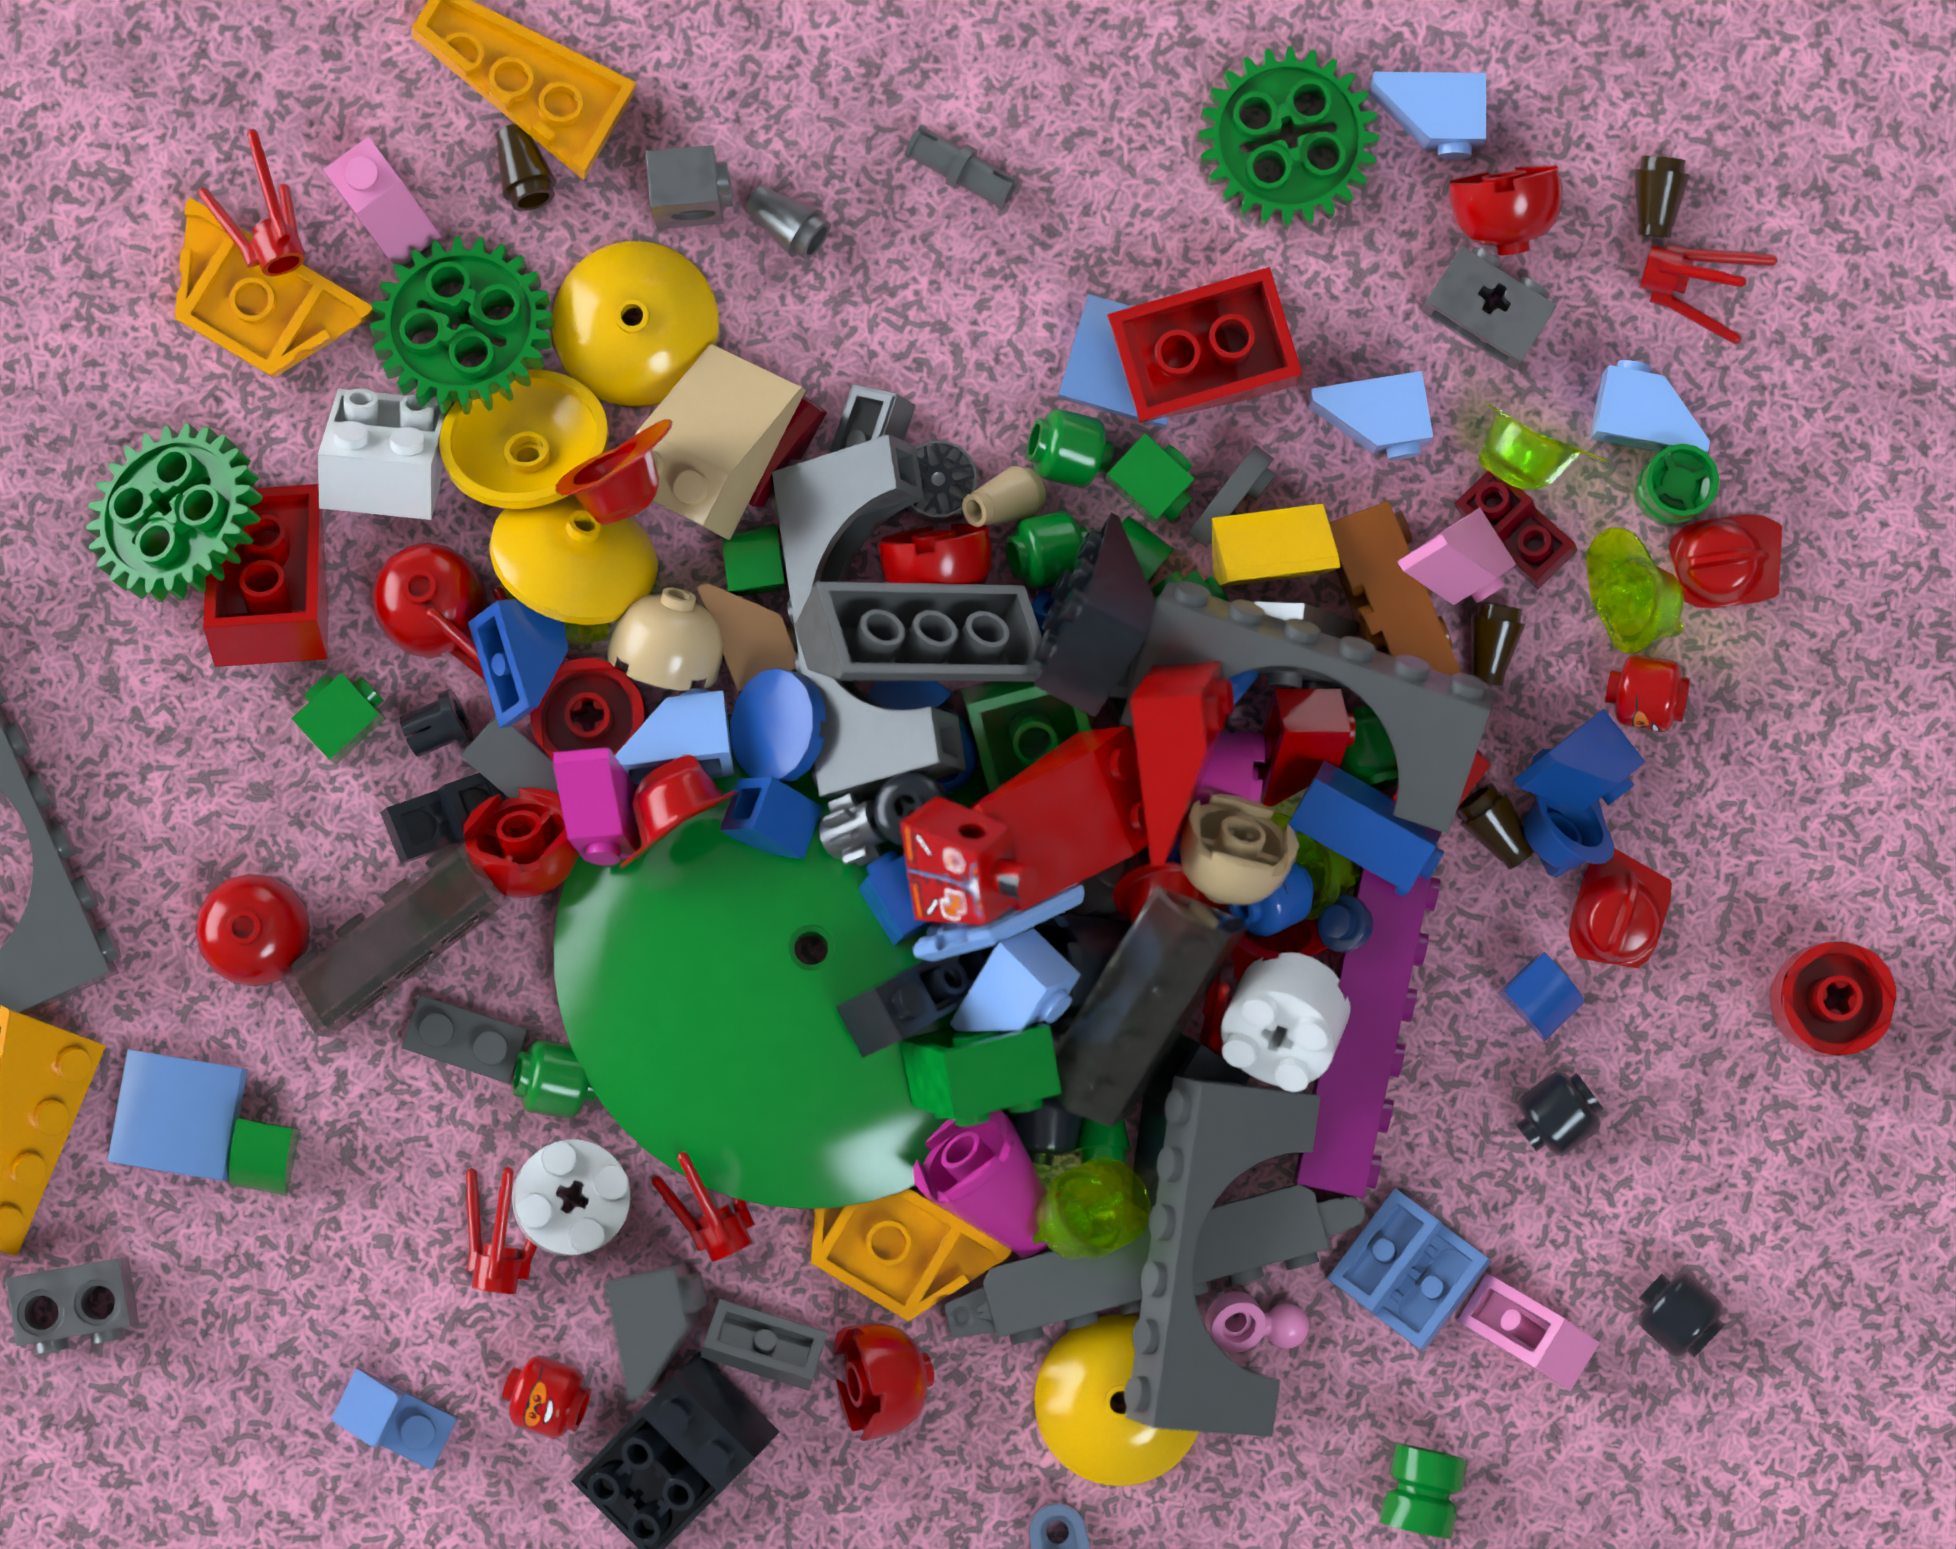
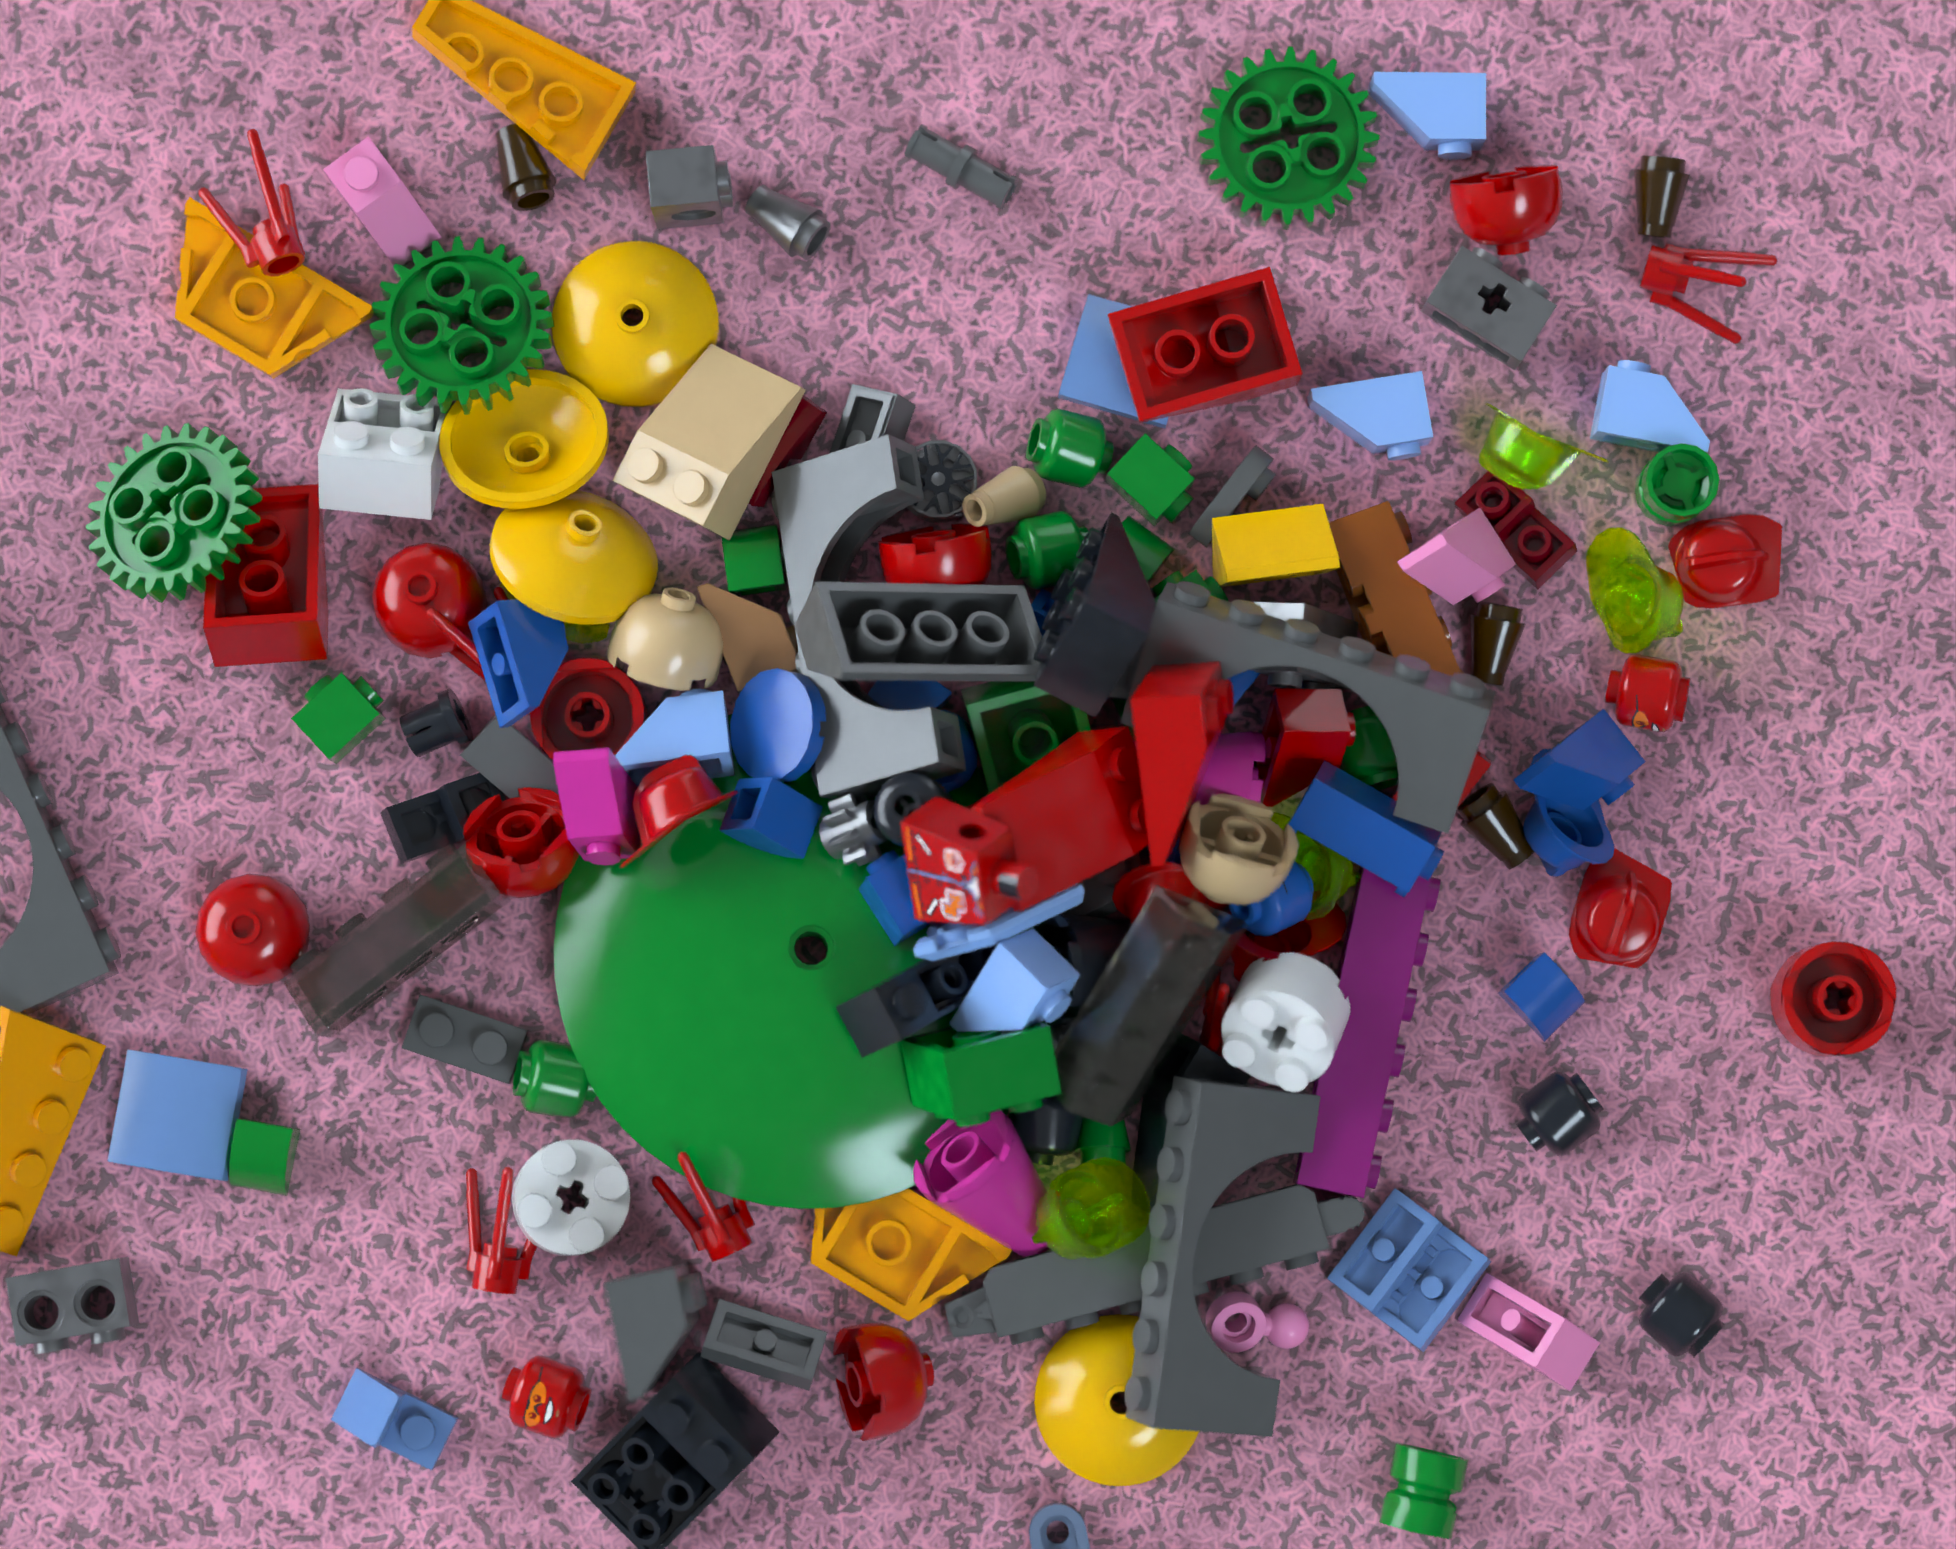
(618, 480): red piece -> none
(1345, 924): dark blue plate -> none

